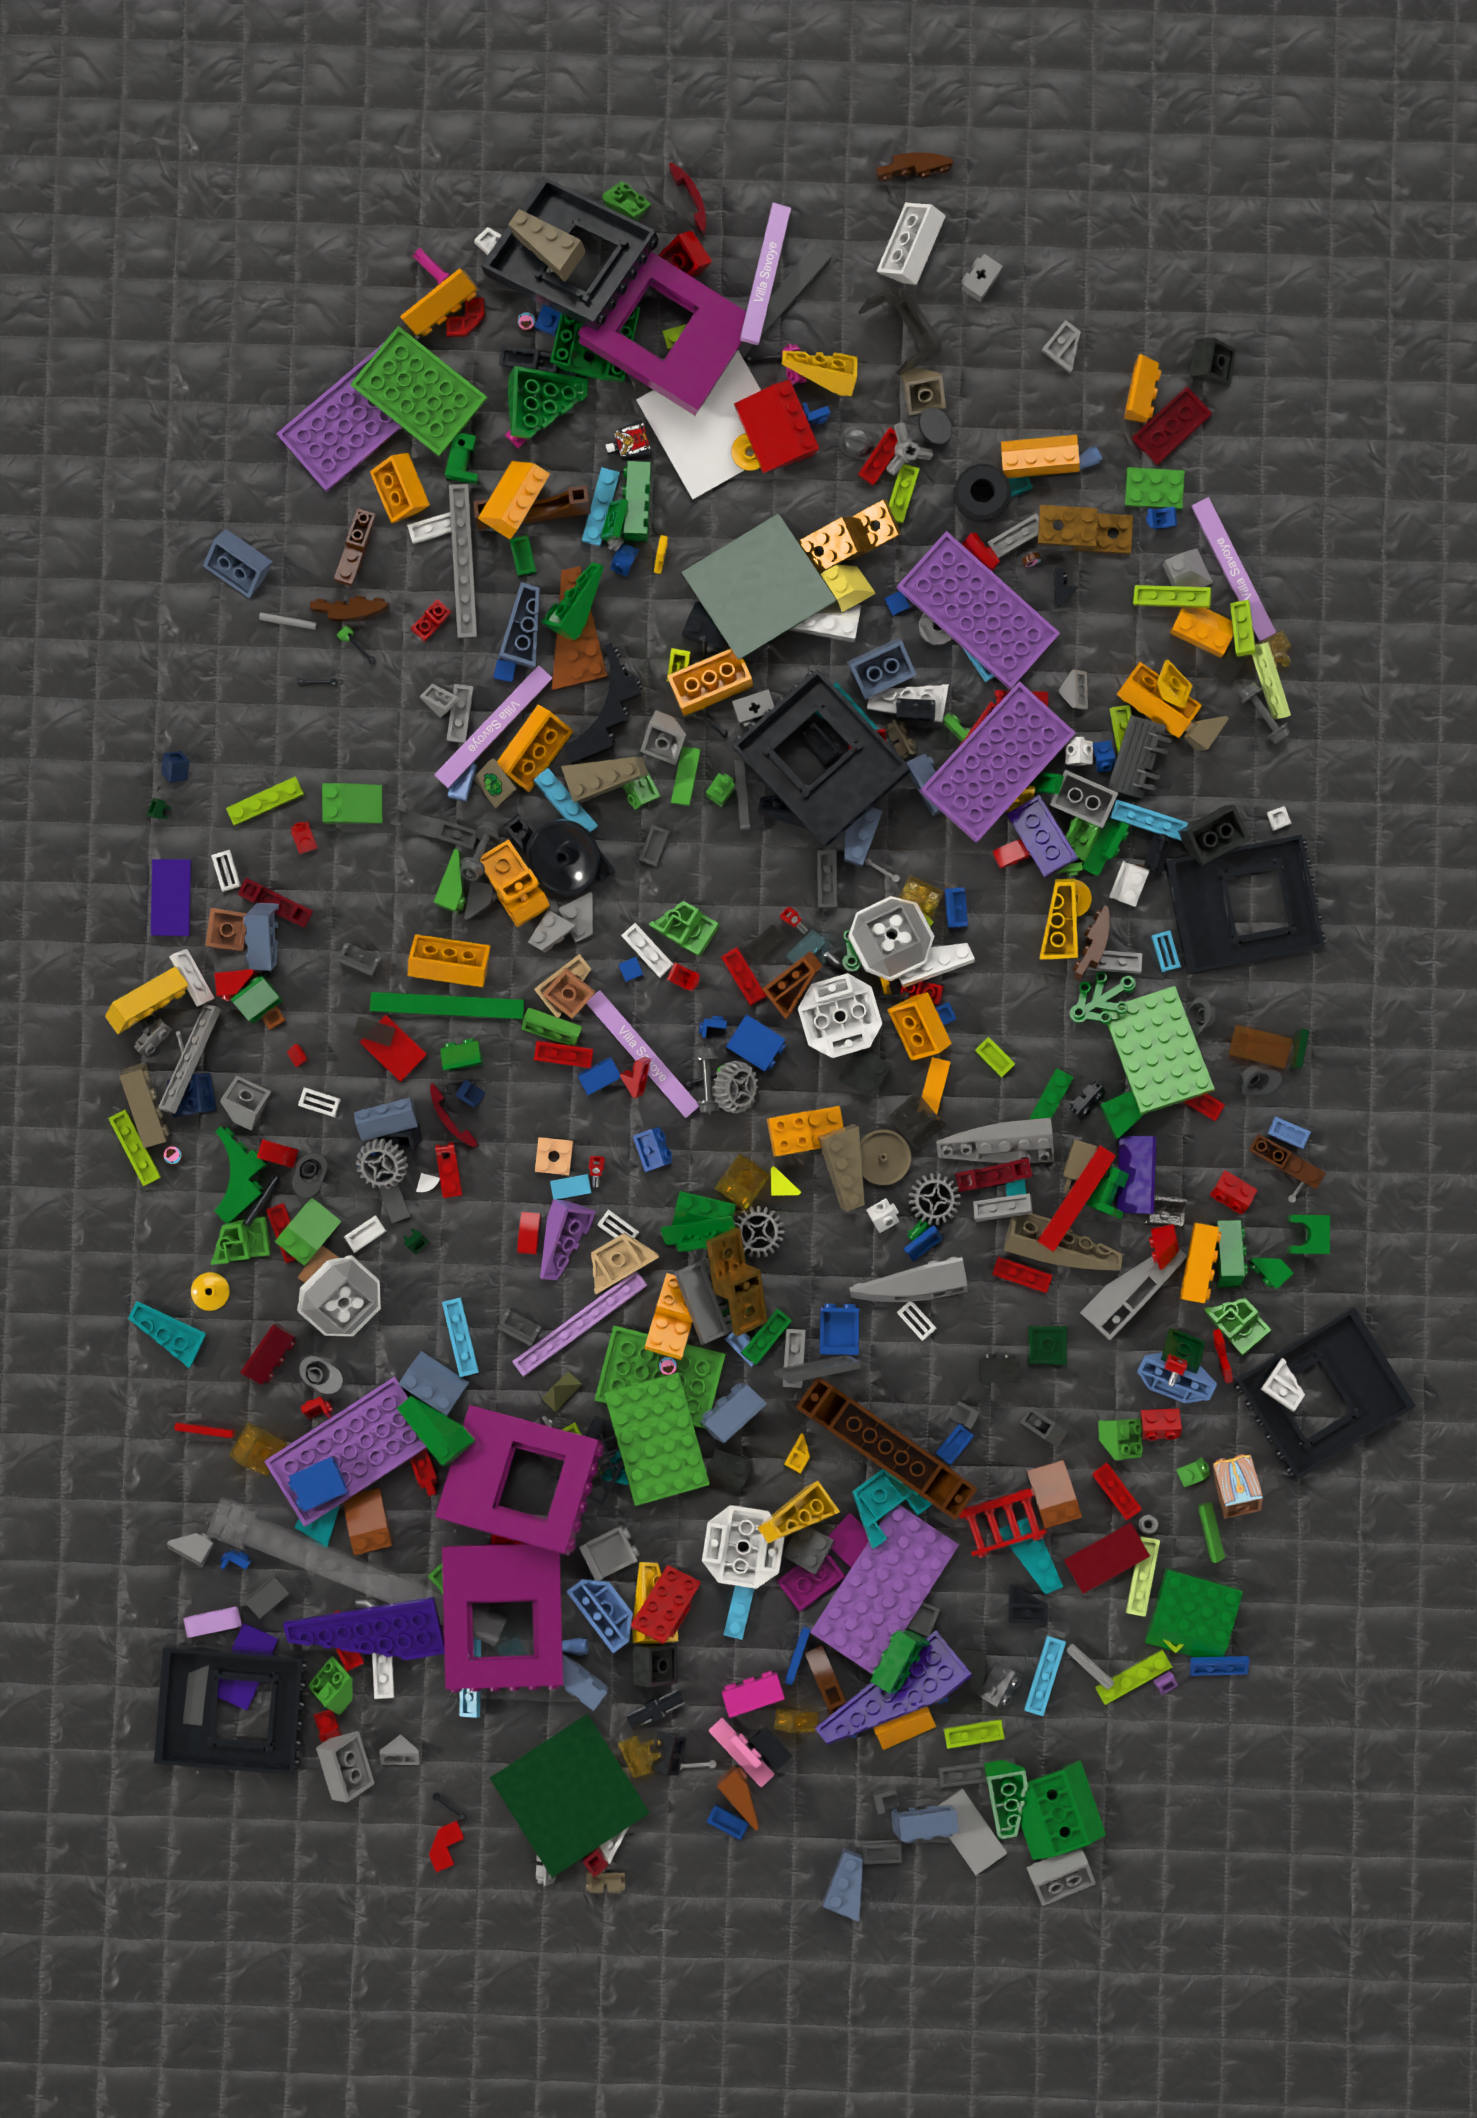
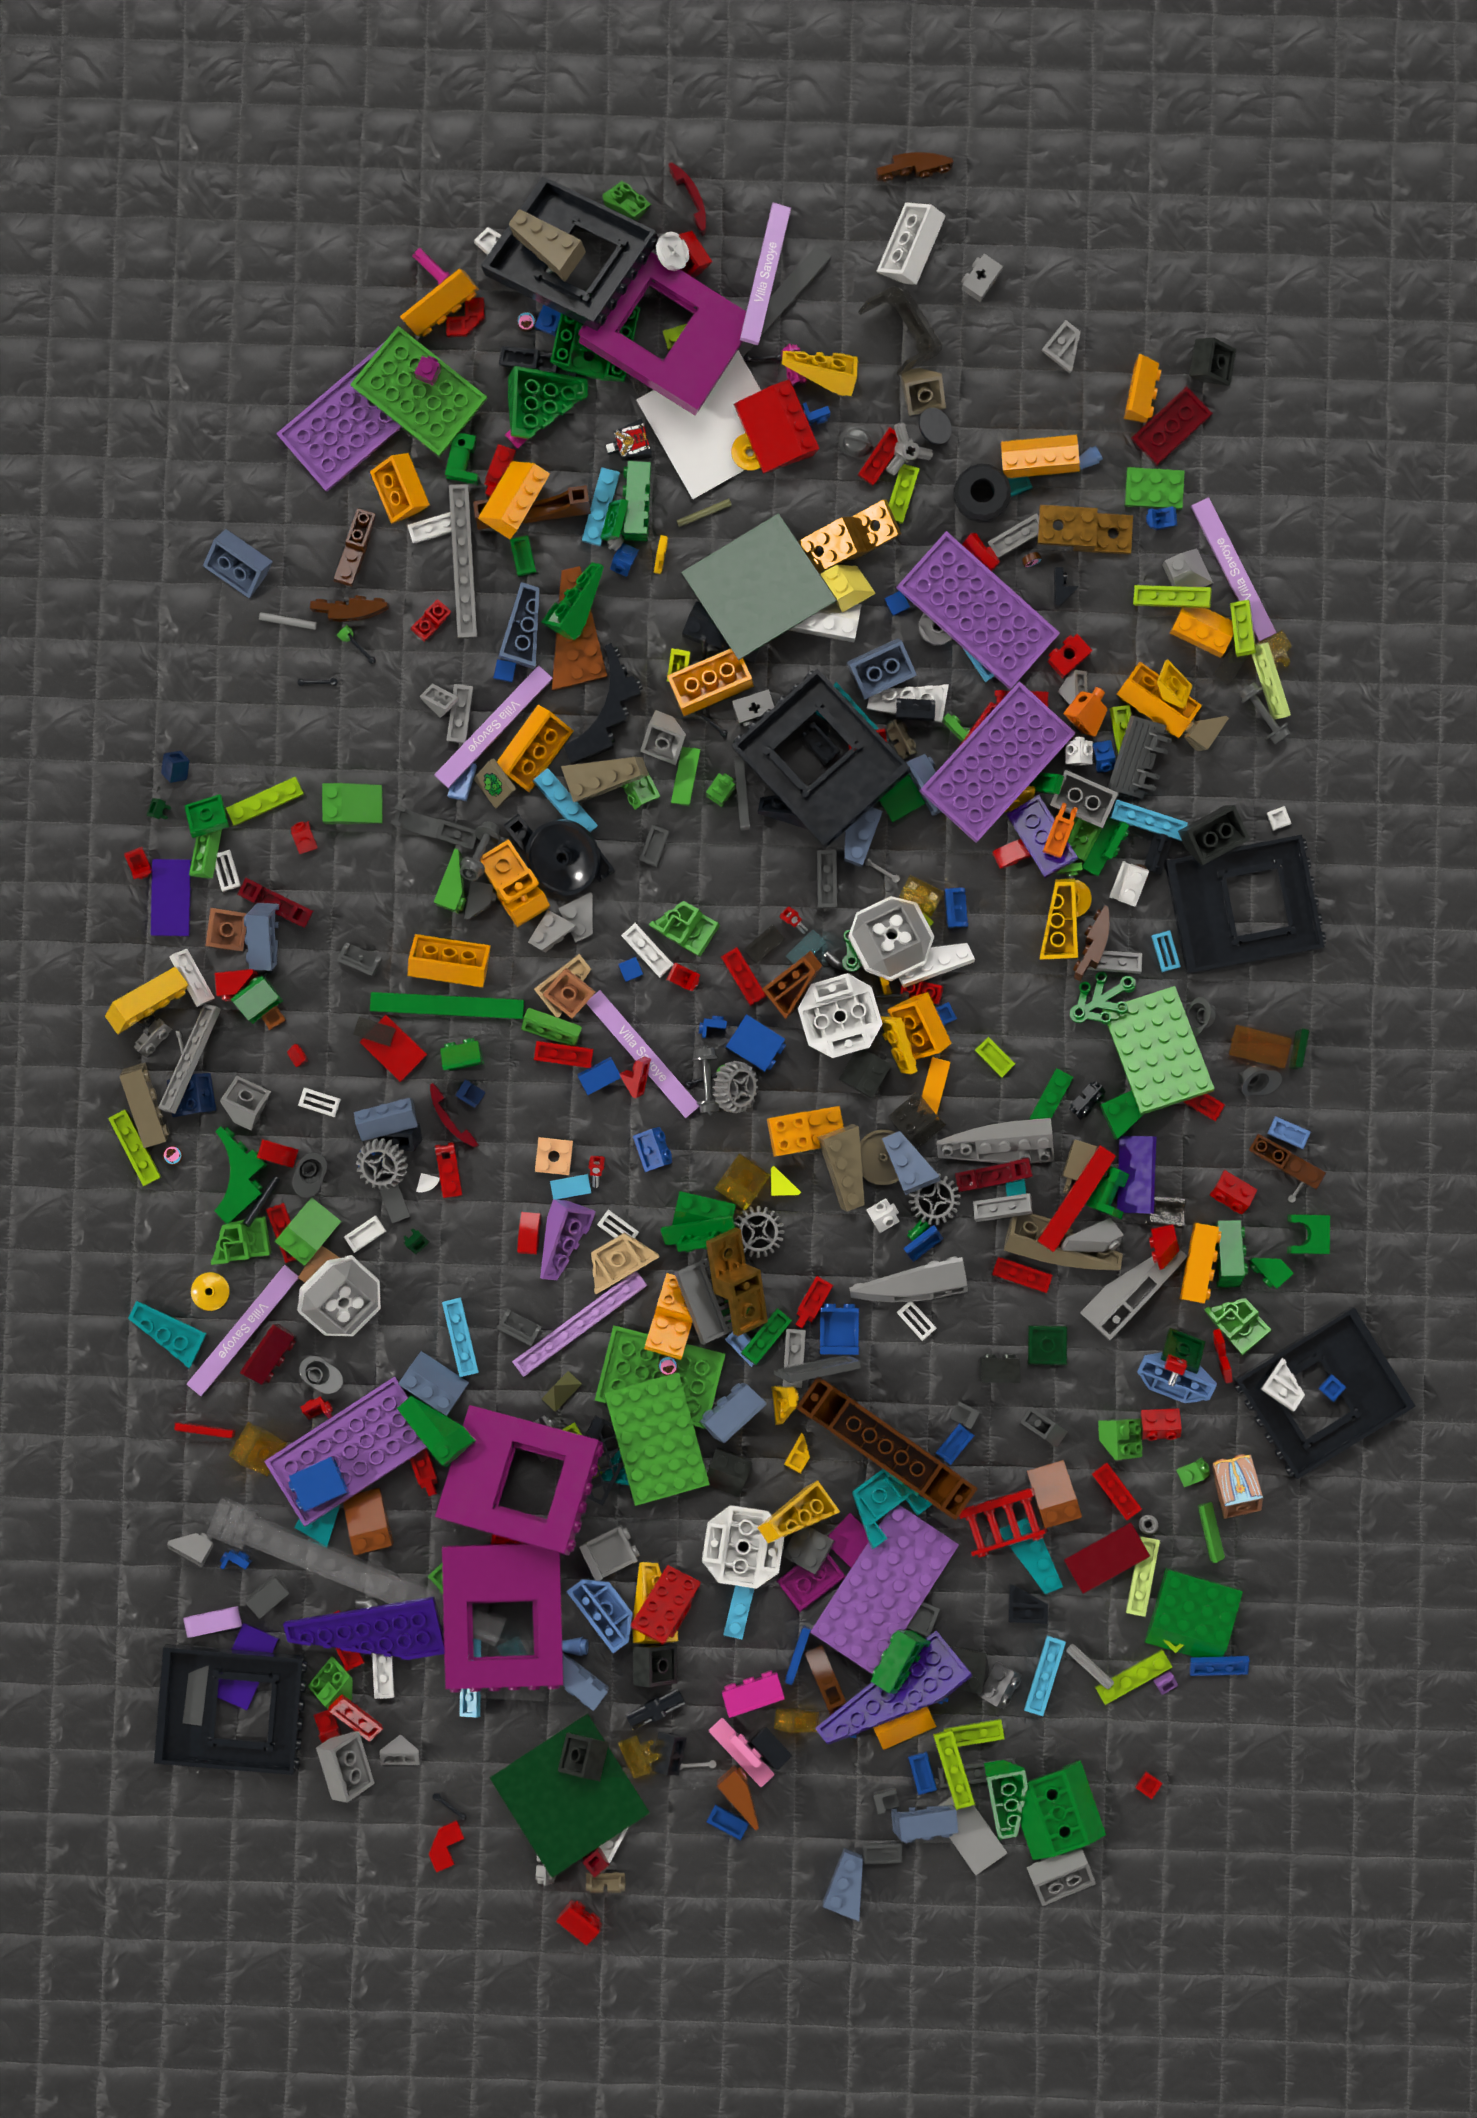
(138, 863): none -> red bracket
(205, 855): none -> bright green slope
(206, 816): none -> green tile
(243, 1330): none -> lavender tile
(355, 1717): none -> plate
(428, 370): none -> magenta brick
(500, 462): none -> red hinge
(579, 1922): none -> red slope
(583, 1757): none -> pearl dark grey slope
(672, 251): none -> white tile
(703, 513): none -> olive bar
(784, 1402): none -> yellow wing
(813, 1301): none -> red hinge
(897, 1037): none -> yellow wing
(902, 799): none -> green tile
(908, 1163): none -> sand blue wedge
(922, 1773): none -> blue tile
(954, 1769): none -> lime plate
(1059, 832): none -> orange hinge
(1063, 665): none -> red brick
(1087, 711): none -> orange torso
(1096, 1238): none -> light grey slope
(1148, 1785): none -> red plate
(1332, 1388): none -> blue tile

